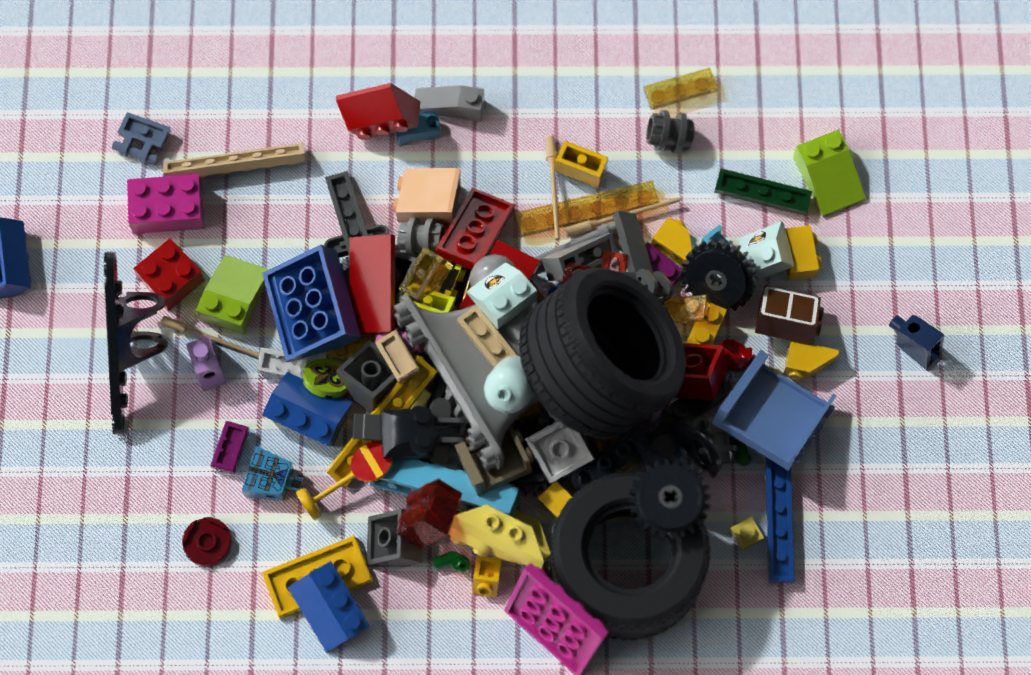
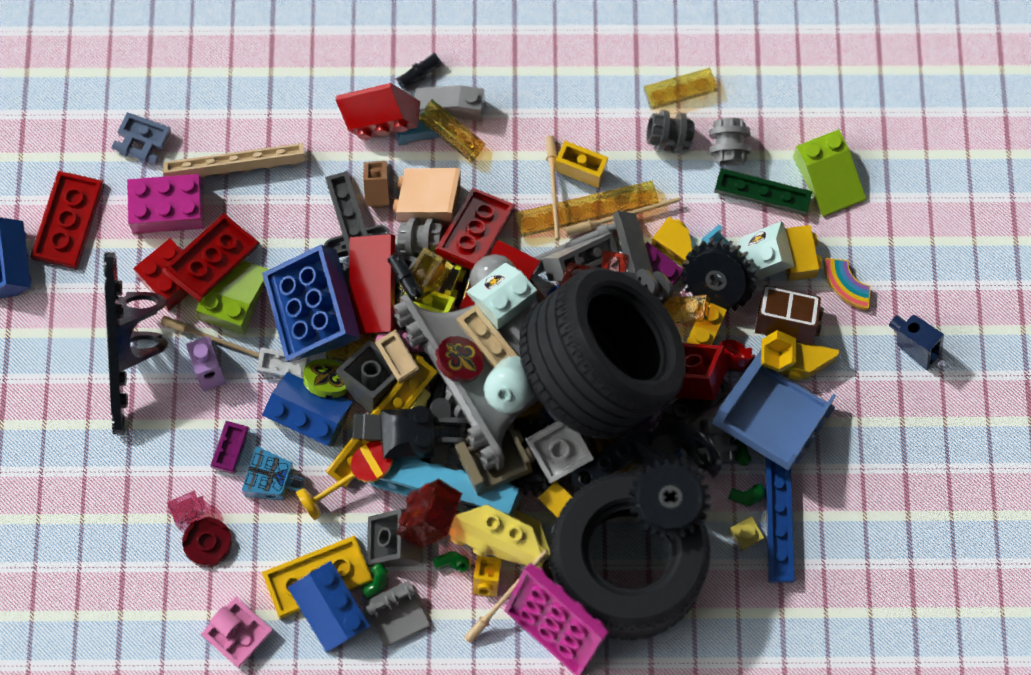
(67, 220): none -> red tile
(187, 508): none -> clear pink brick
(211, 257): none -> red tile
(236, 632): none -> bright pink plate
(376, 184): none -> medium nougat slope
(379, 582): none -> green arm
(396, 613): none -> light grey hinge
(405, 276): none -> black pin
(419, 71): none -> black pin
(451, 130): none -> clear yellow plate
(459, 359): none -> dark red tile
(484, 621): none -> tan piece
(730, 141): none -> light grey piece
(748, 497): none -> green arm
(778, 351): none -> yellow panel
(845, 284): none -> tile

